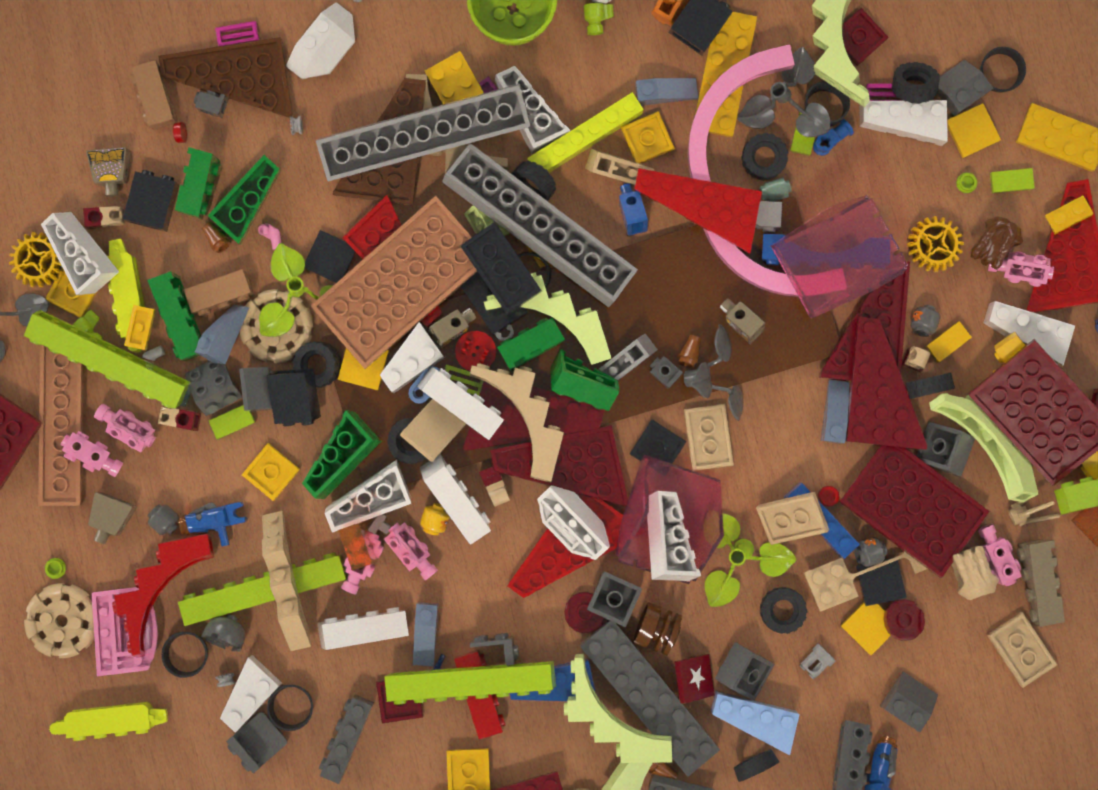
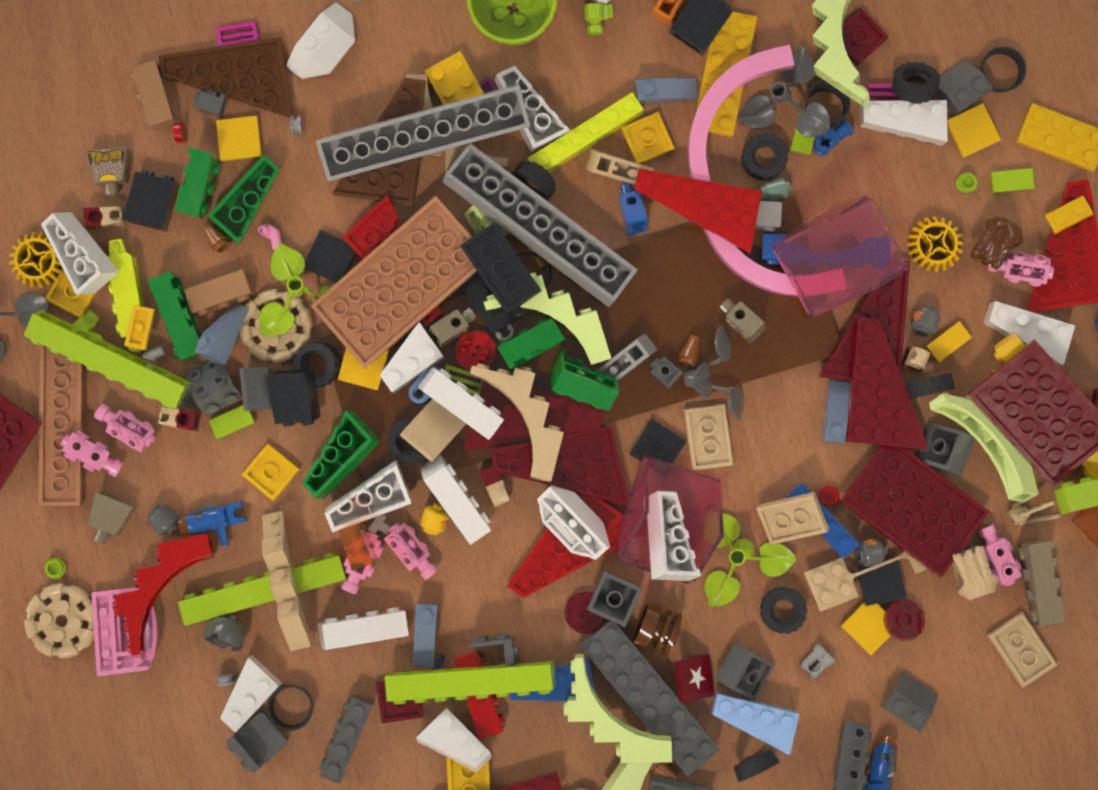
(108, 720): neon yellow hinge -> none
(167, 663): black tyre -> none
(239, 138): none -> yellow tile
(455, 741): none -> white wedge

